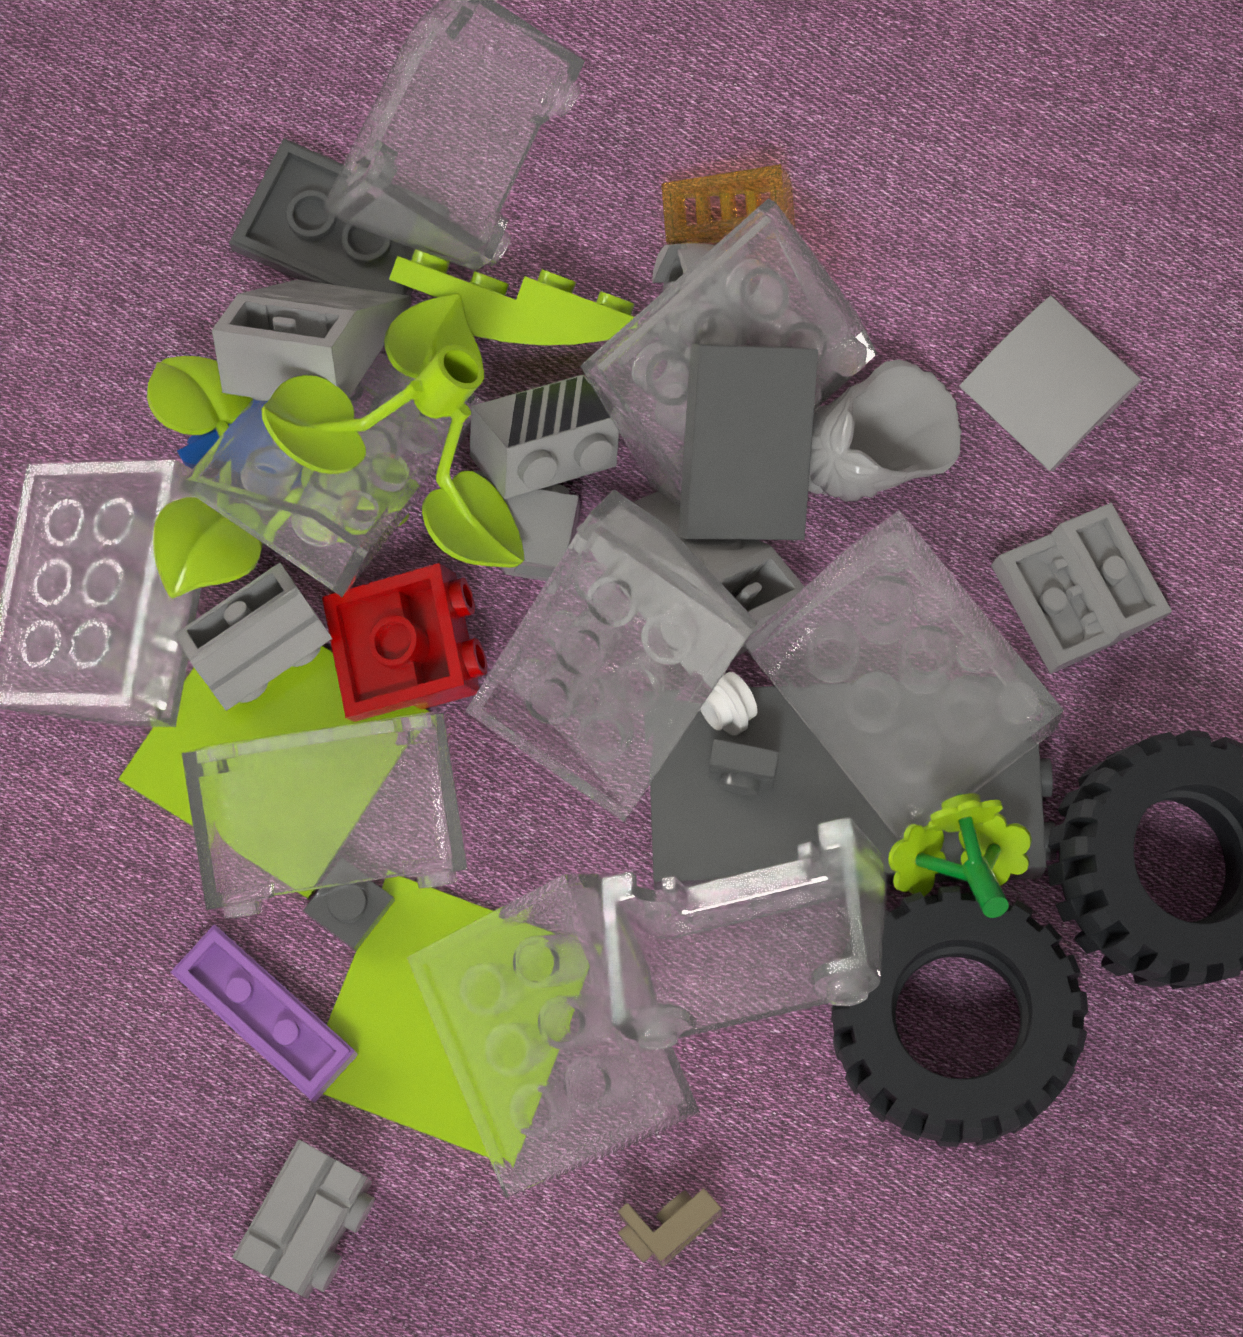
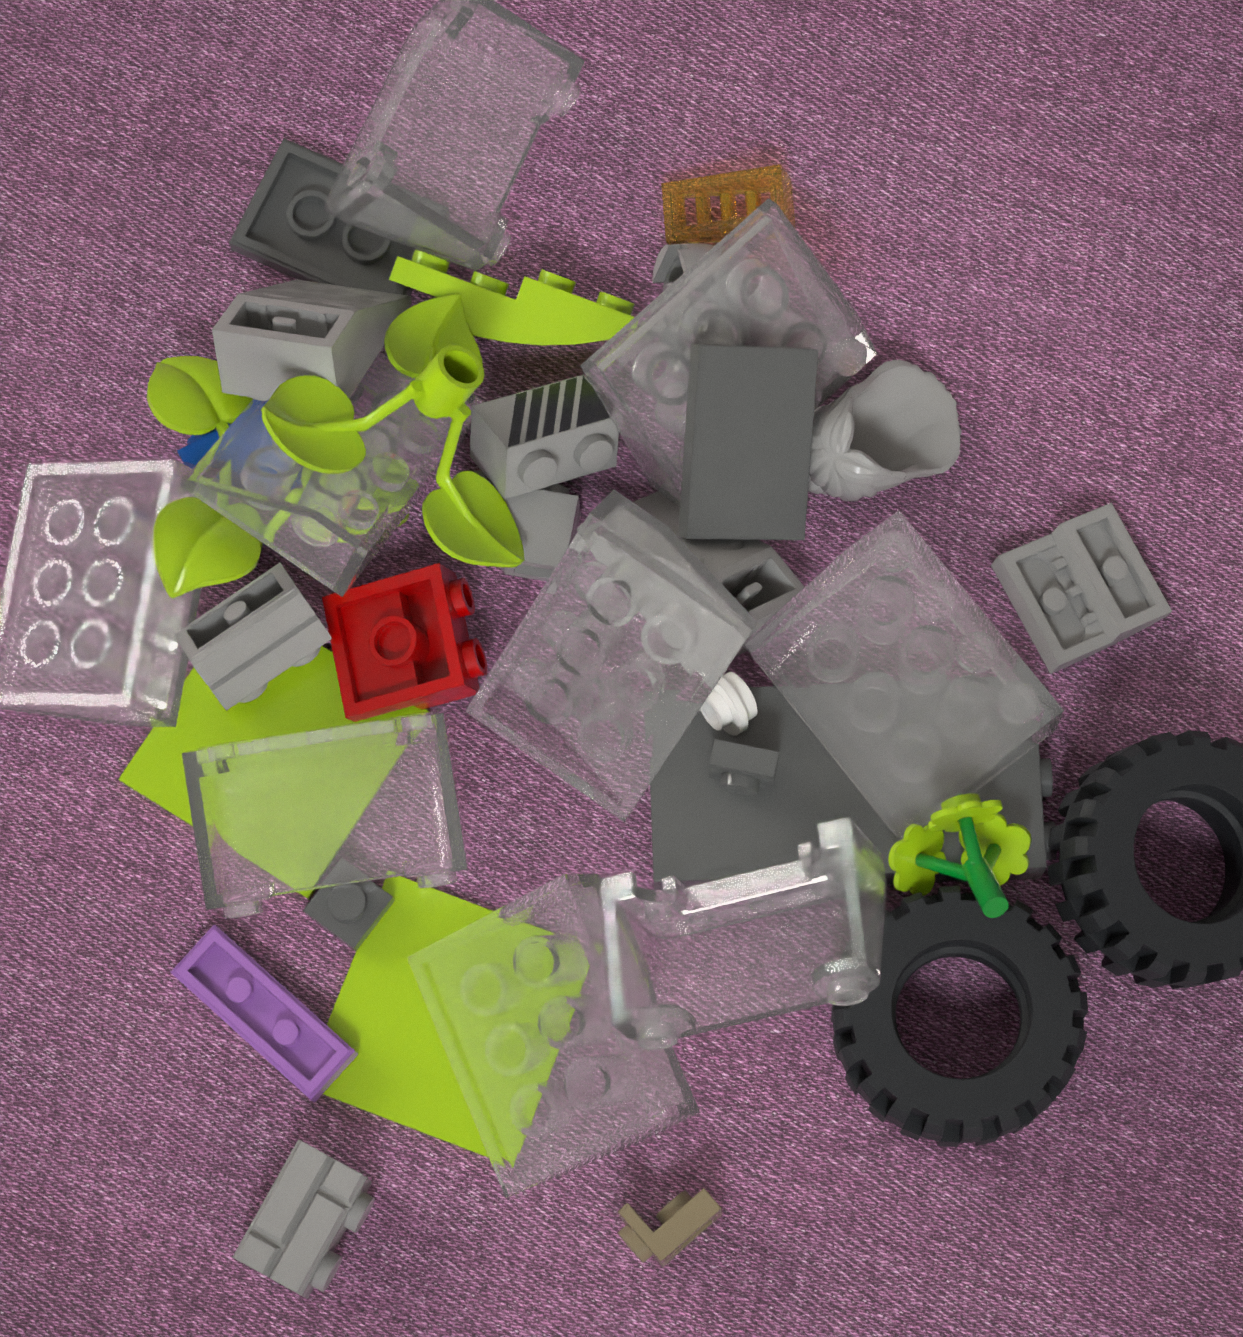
(1050, 383): light grey slope -> none

